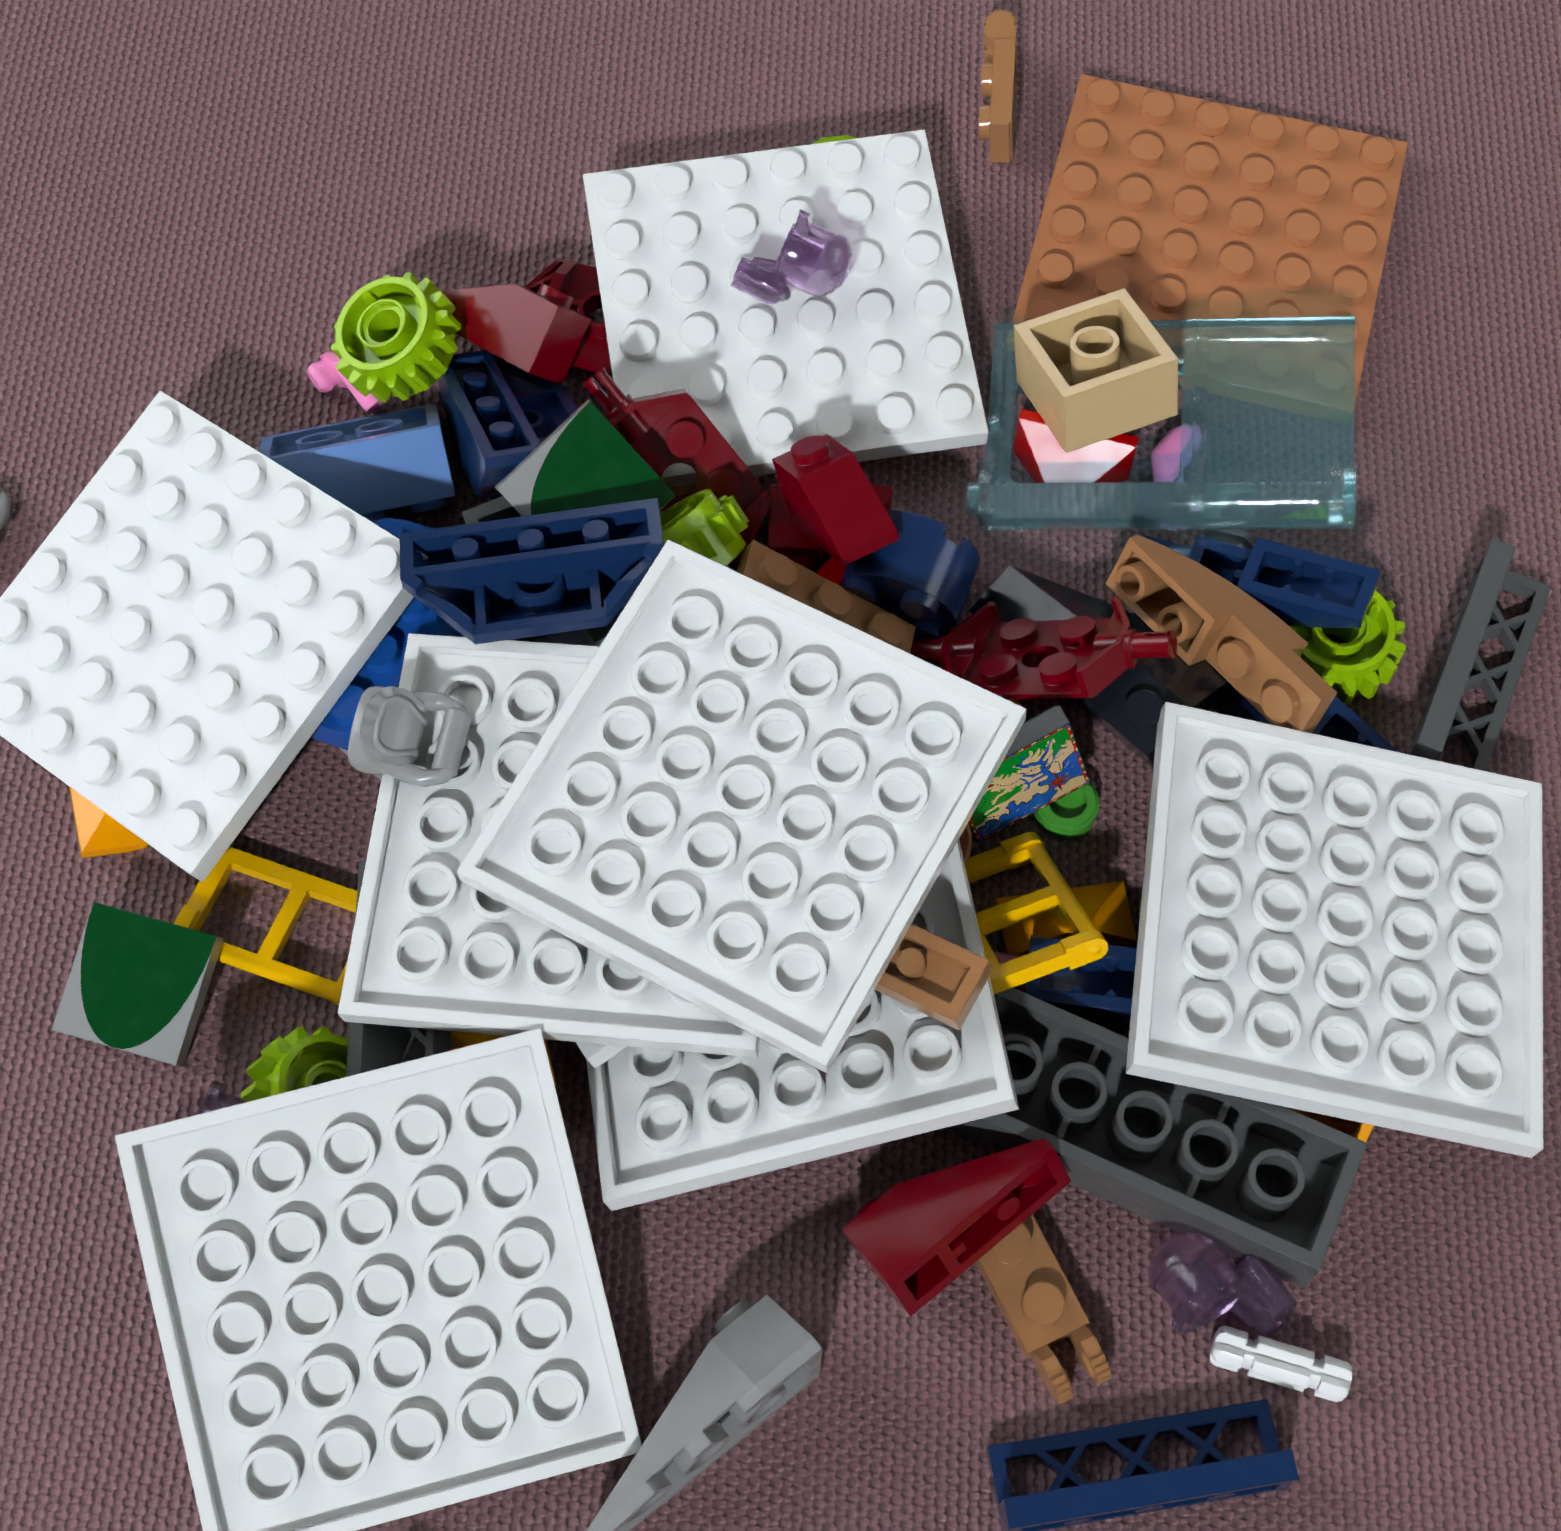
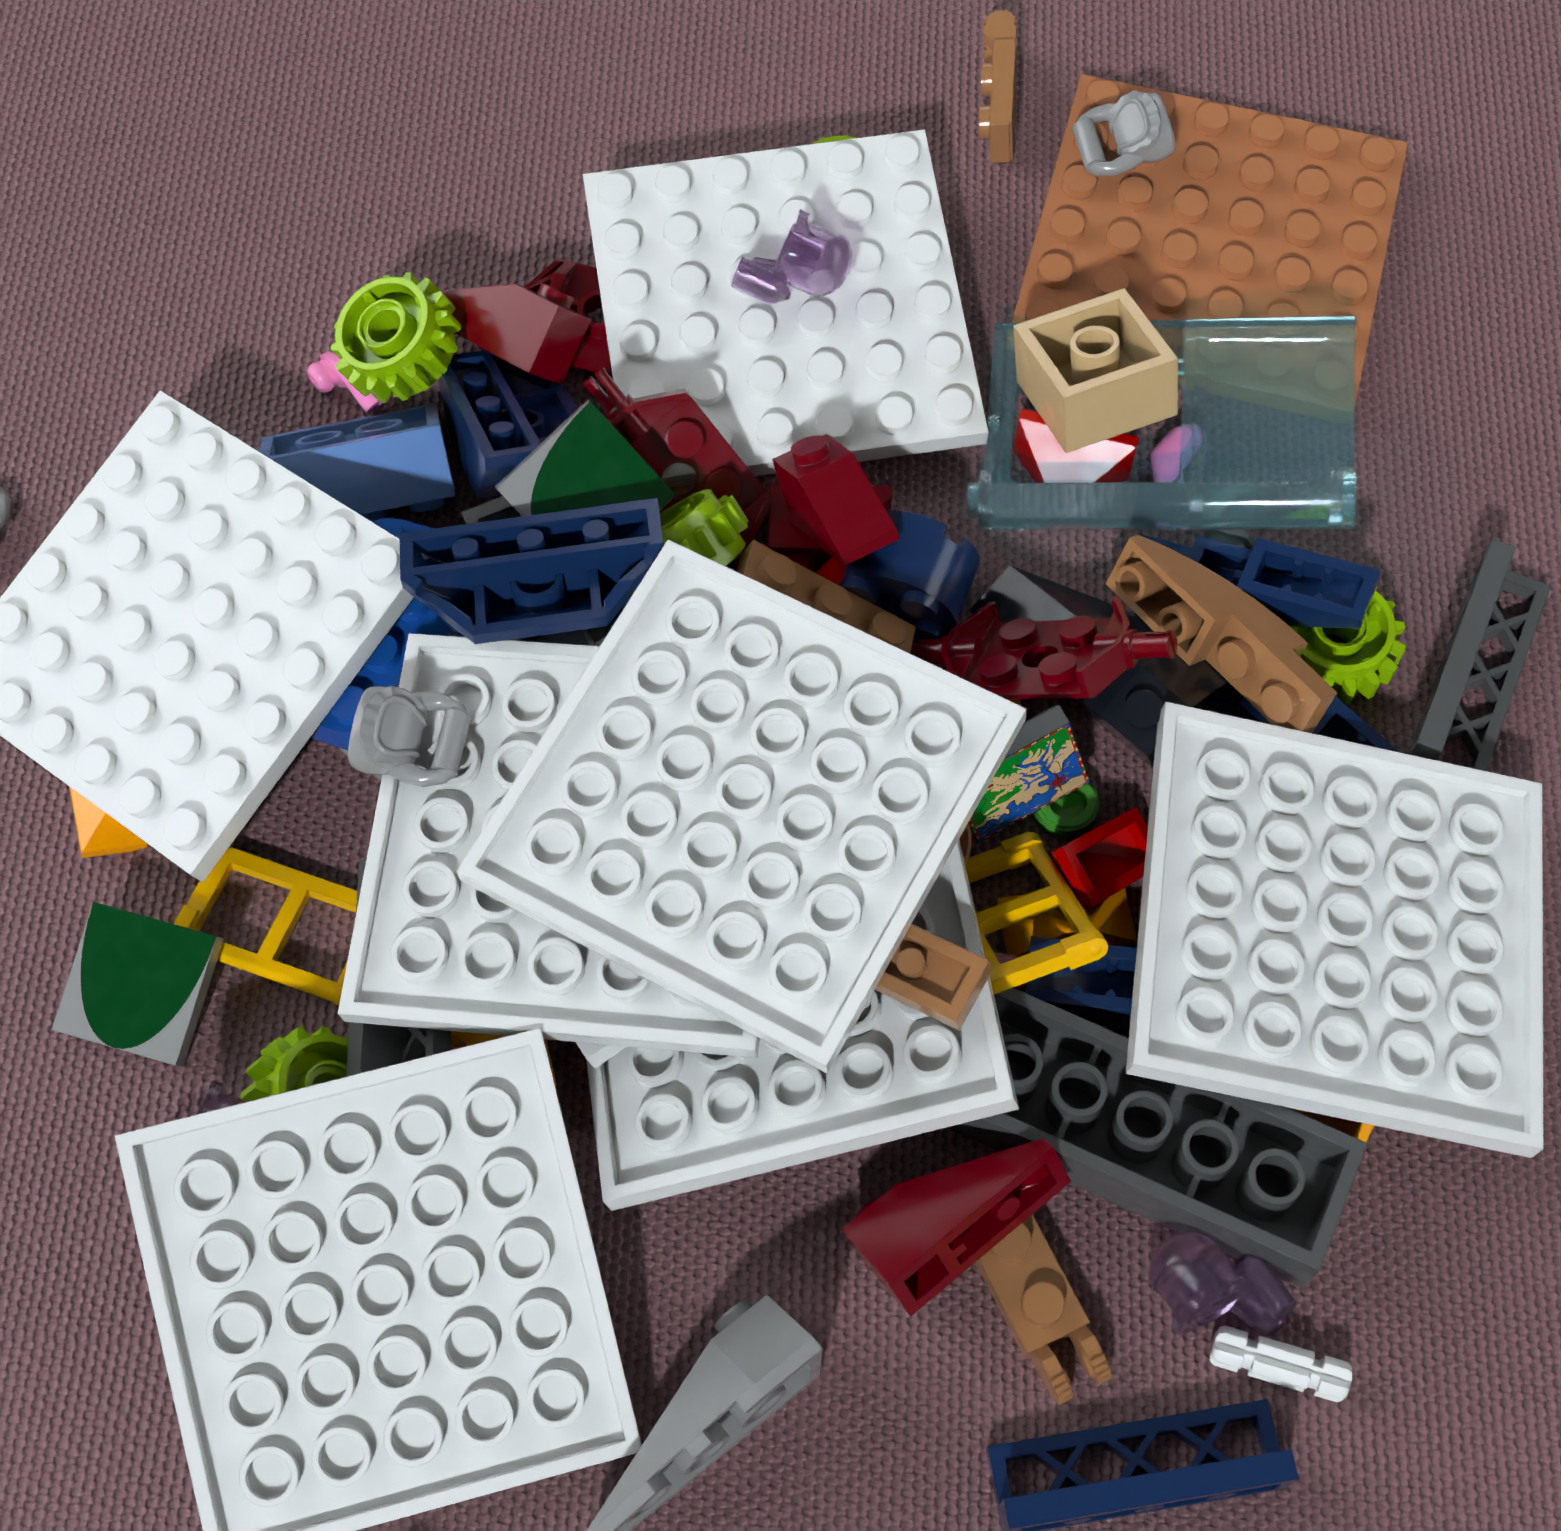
(1104, 858): none -> red slope
(1138, 128): none -> light grey piece

